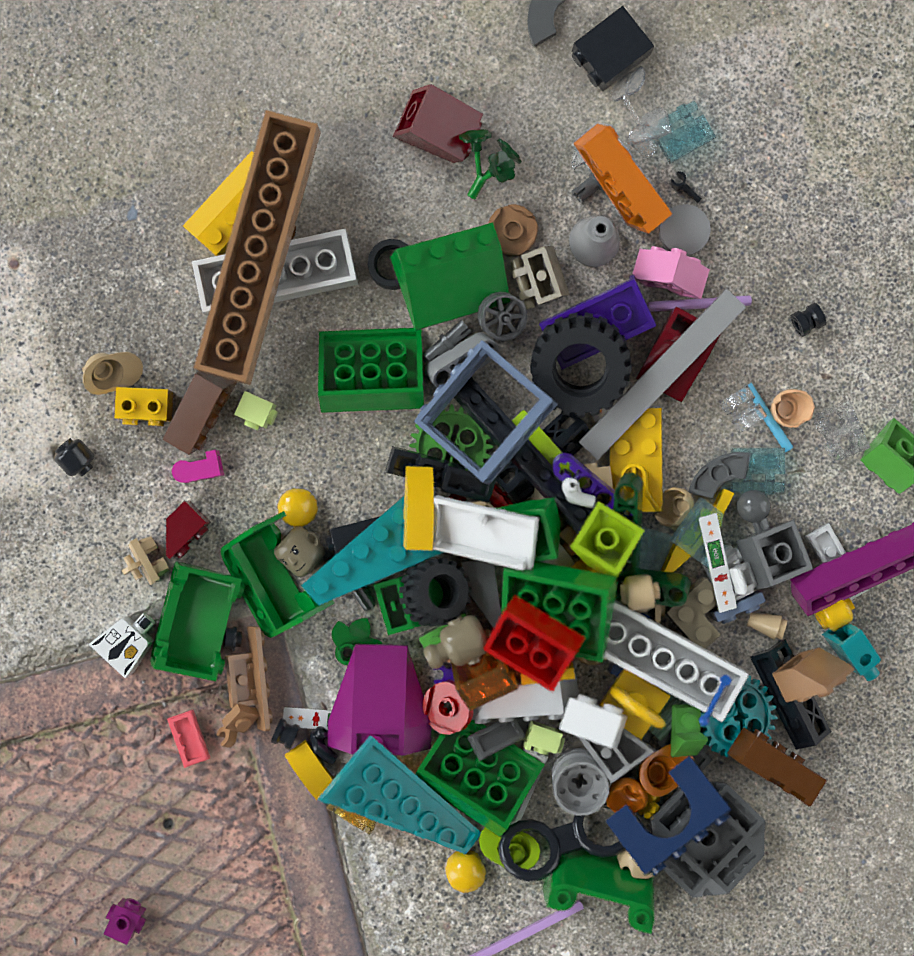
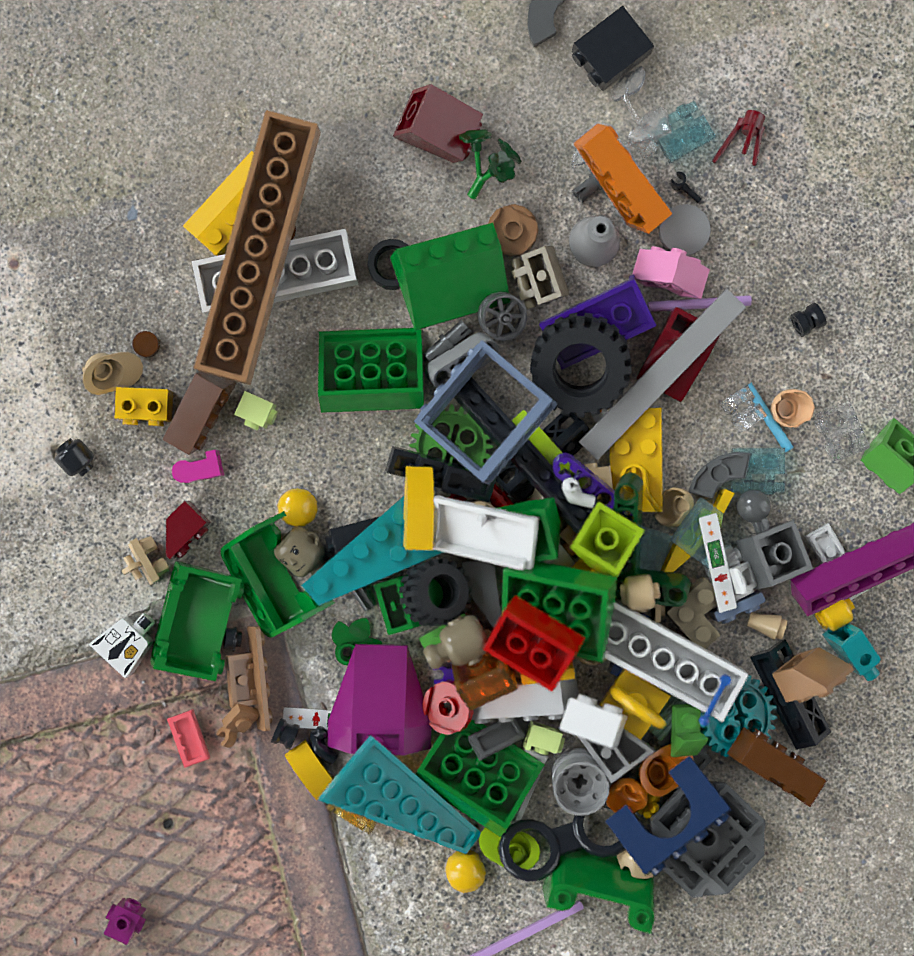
(146, 344): none -> reddish brown tile
(751, 127): none -> dark red plant

